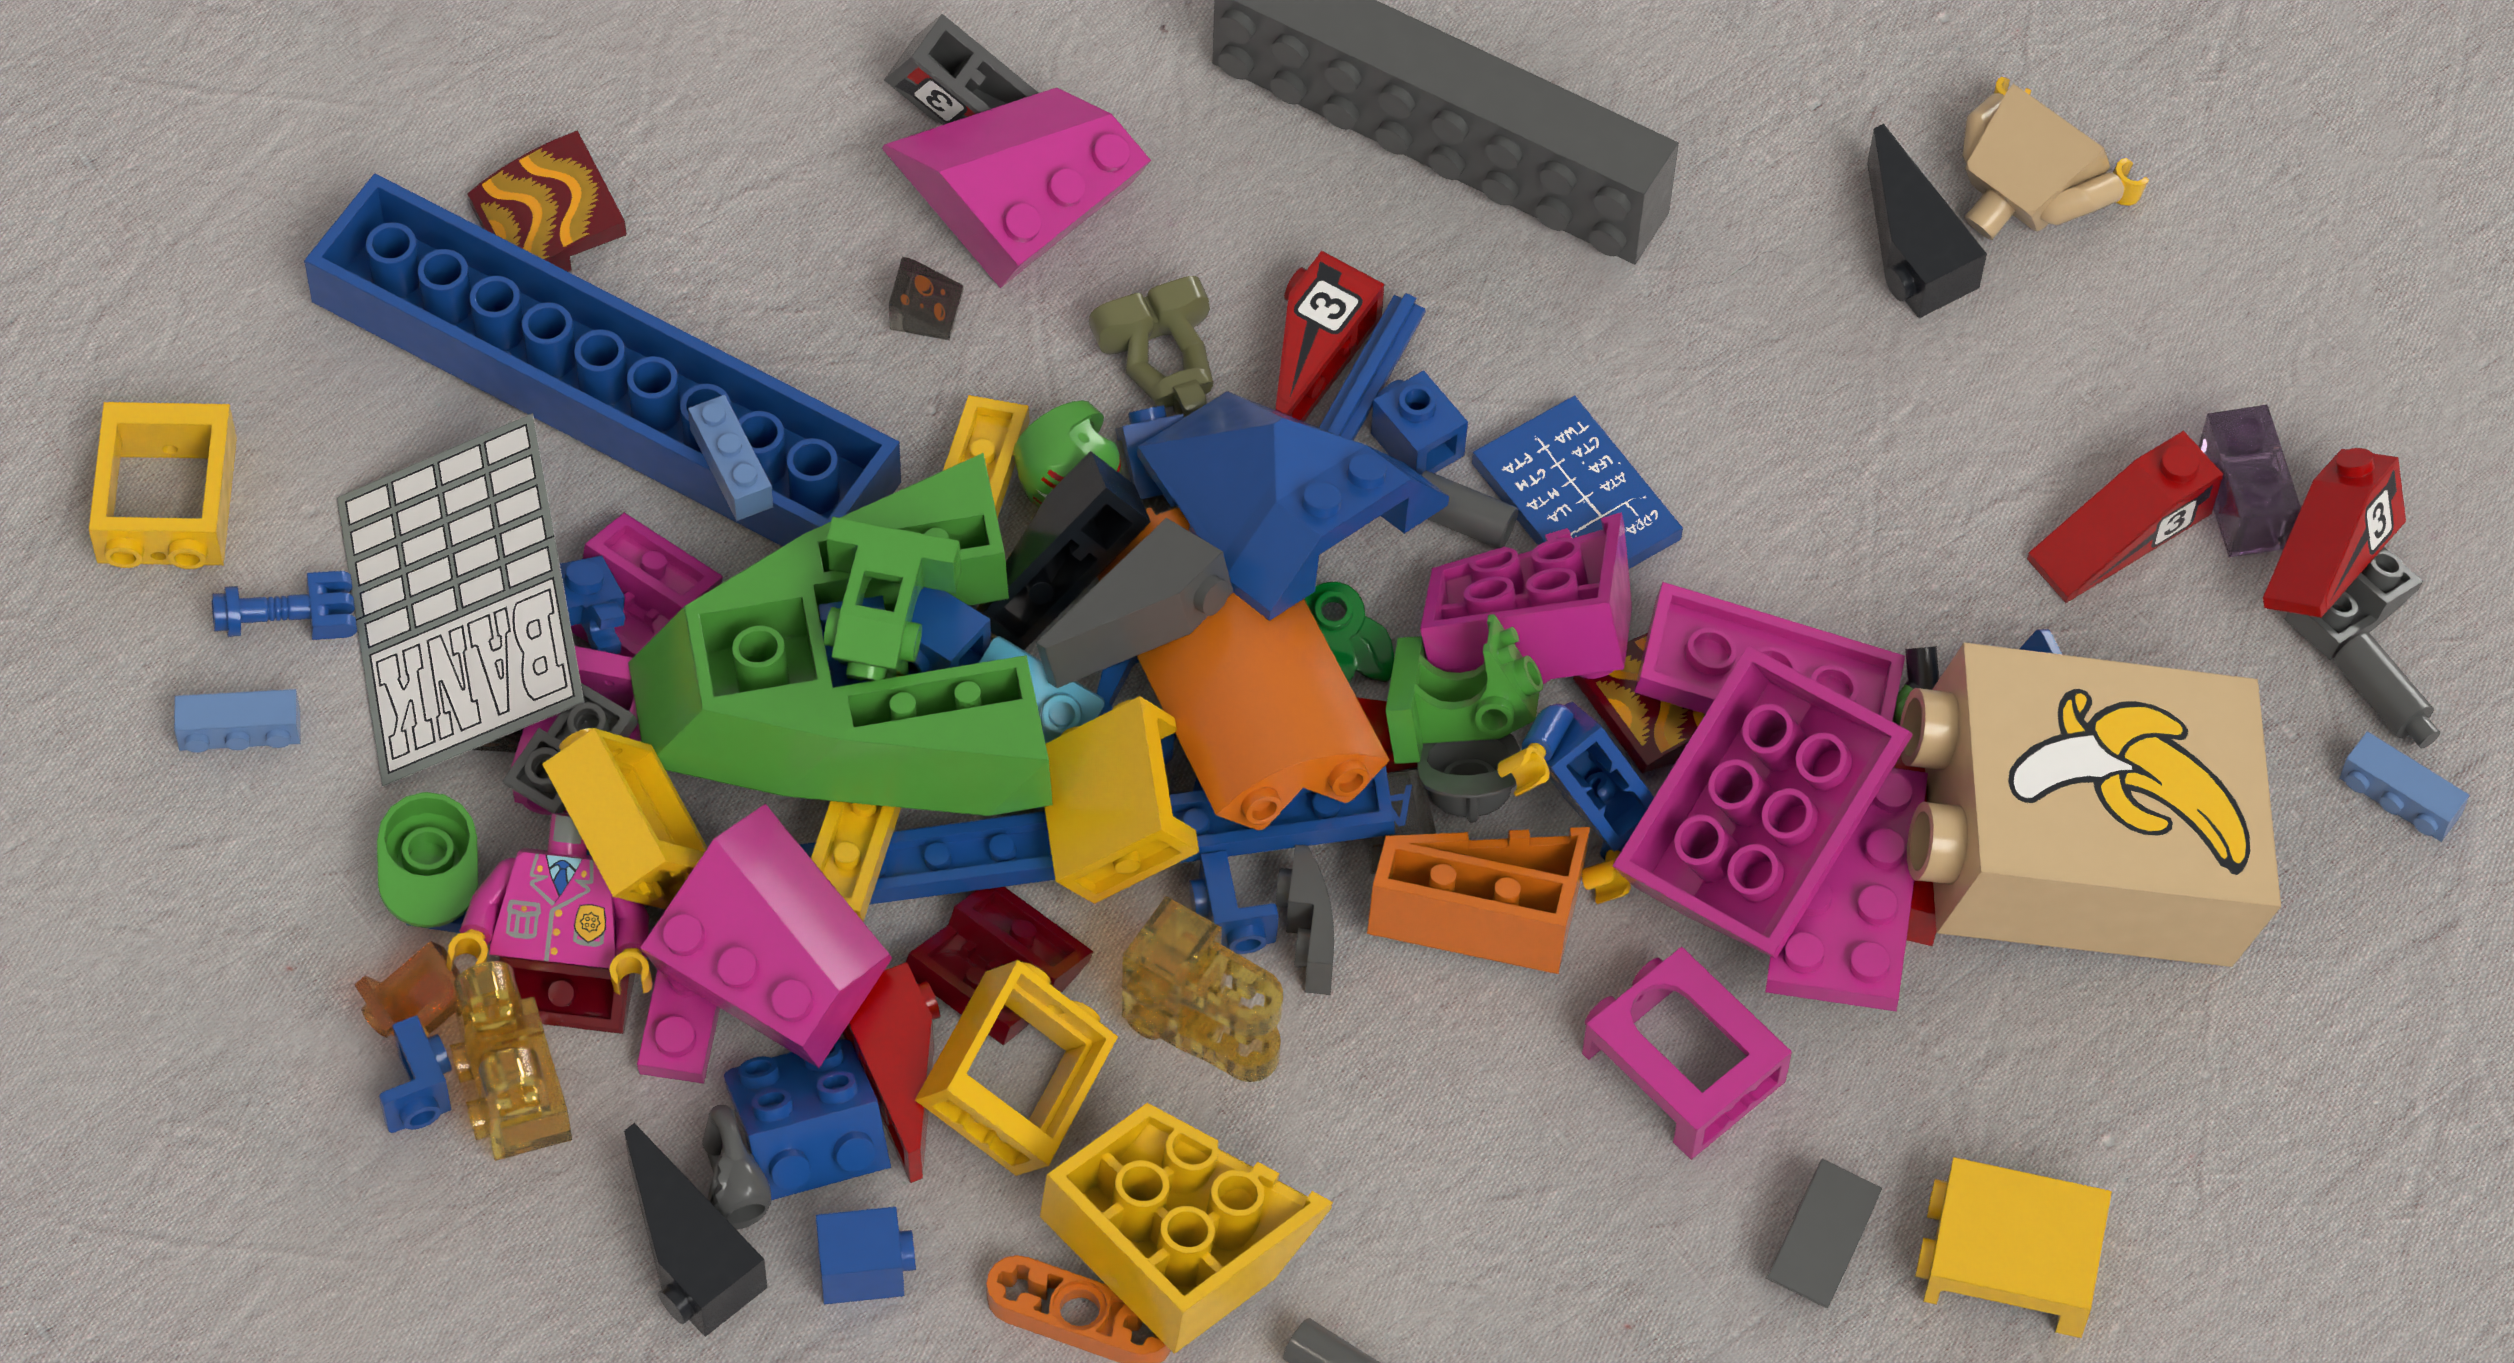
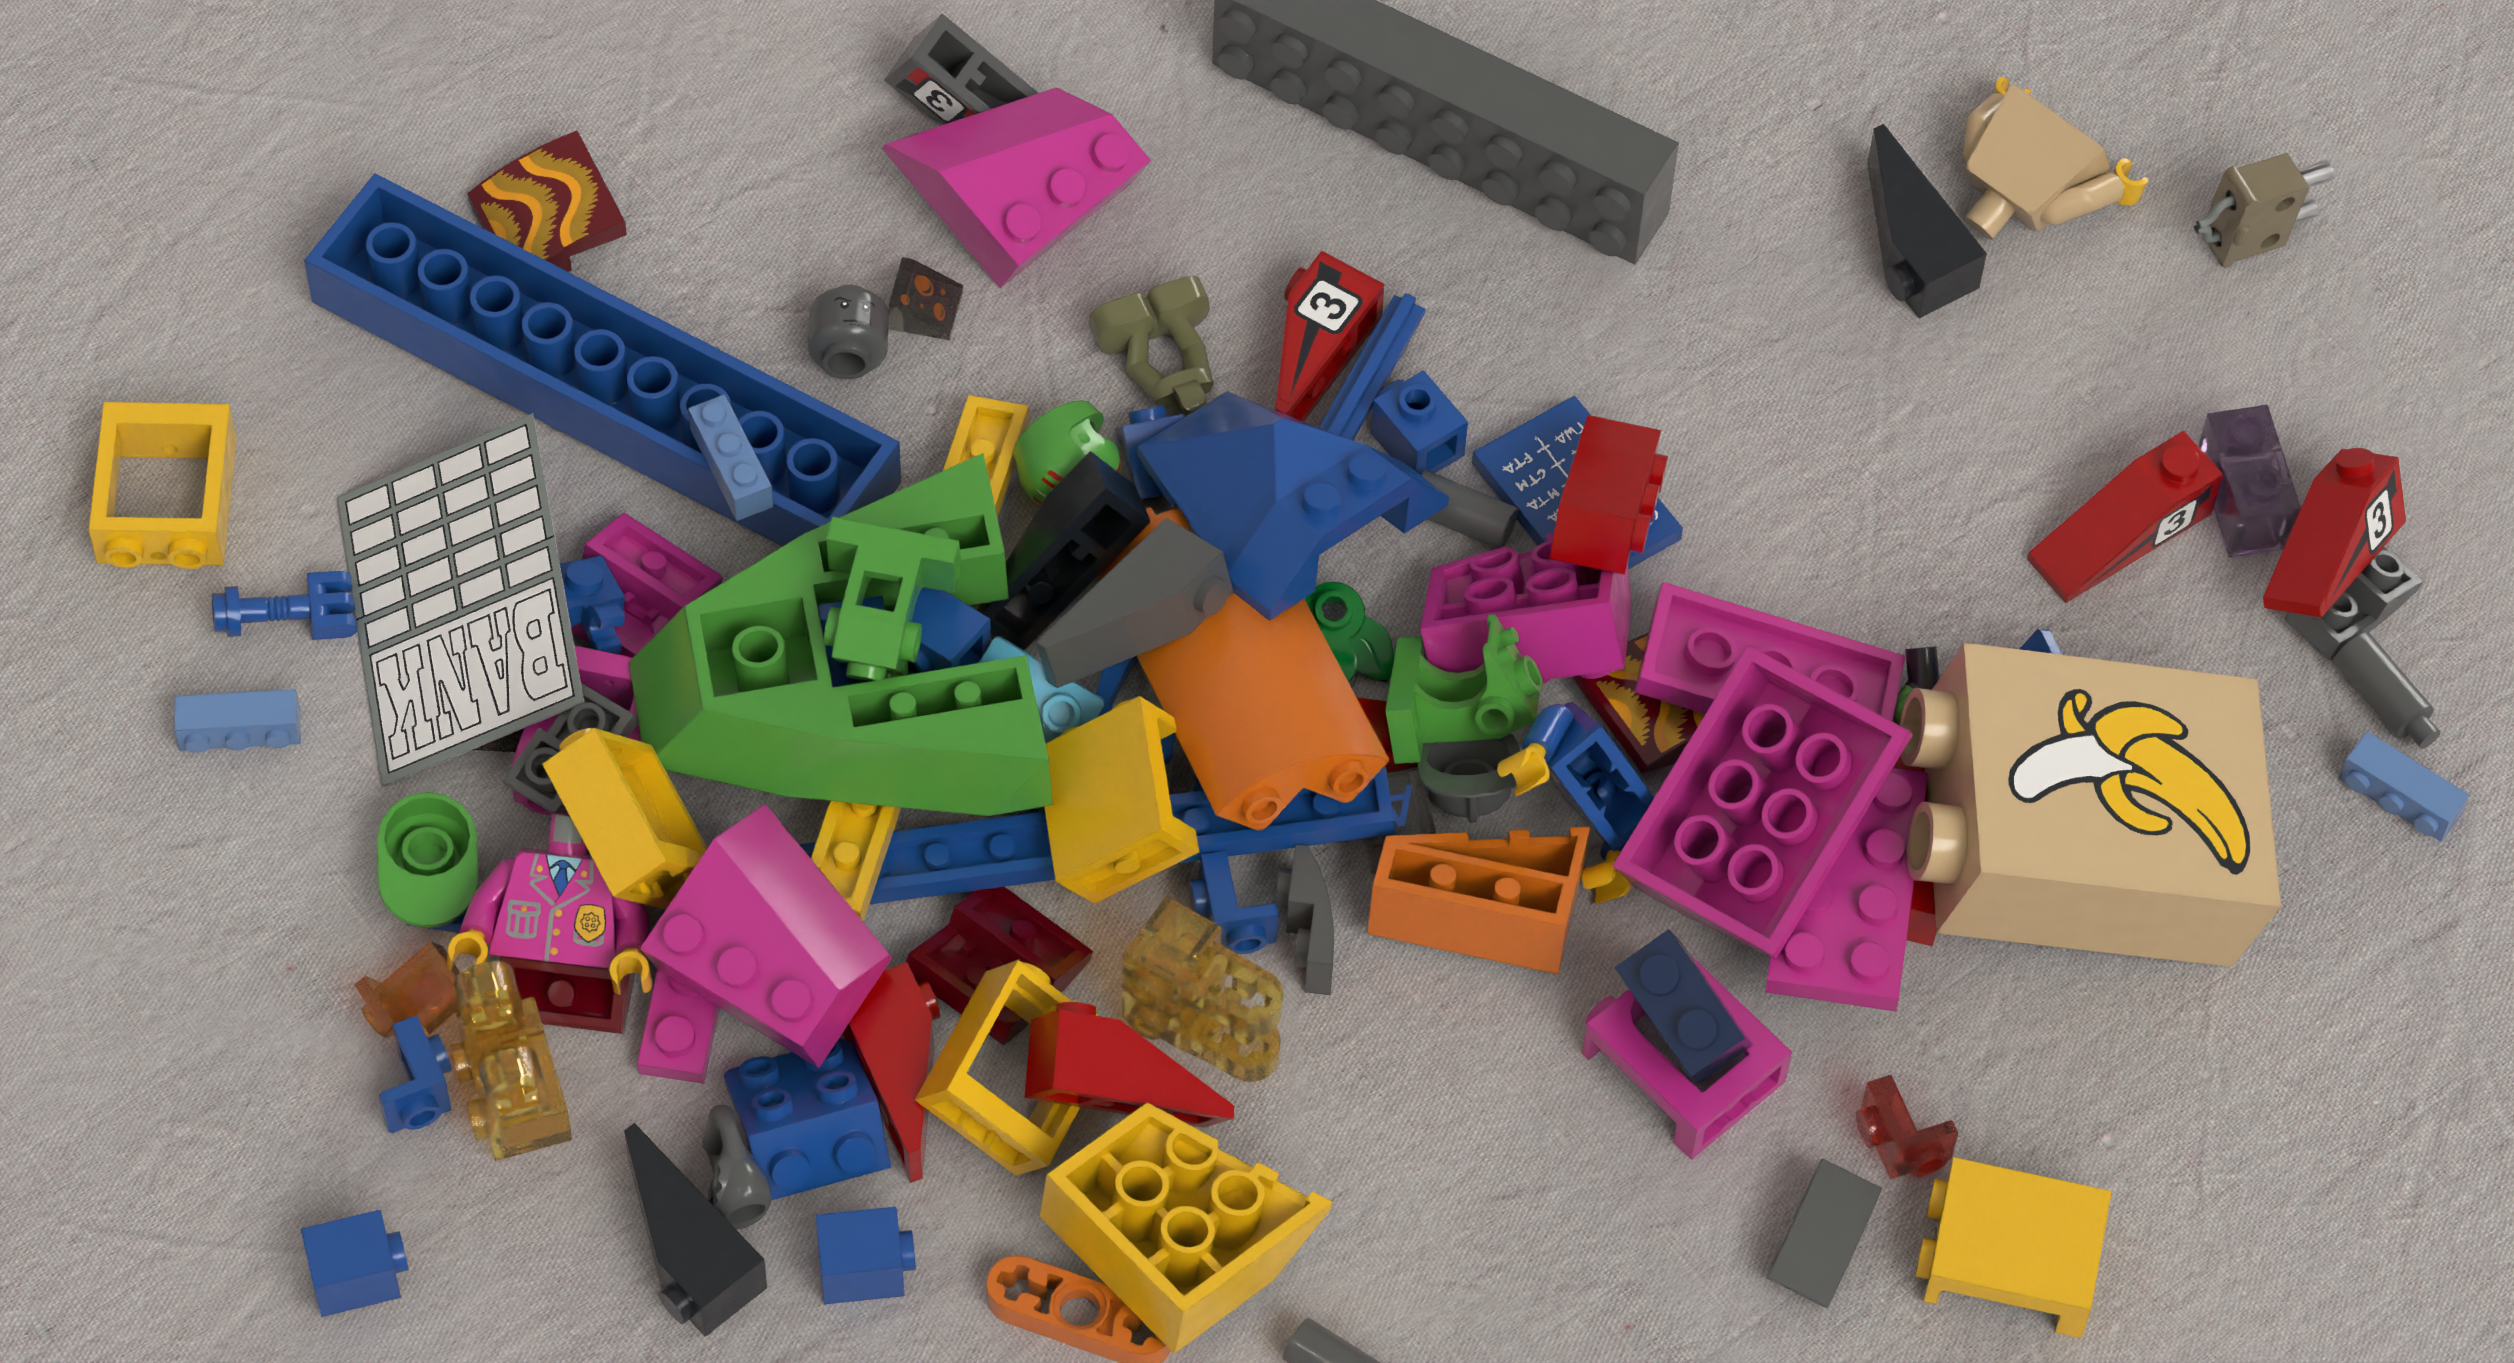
(354, 1262): none -> blue brick
(848, 331): none -> dark grey head
(1112, 1069): none -> red slope
(1609, 495): none -> red brick
(1683, 1006): none -> dark blue brick
(1889, 1128): none -> clear red bracket
(2260, 206): none -> dark tan piece

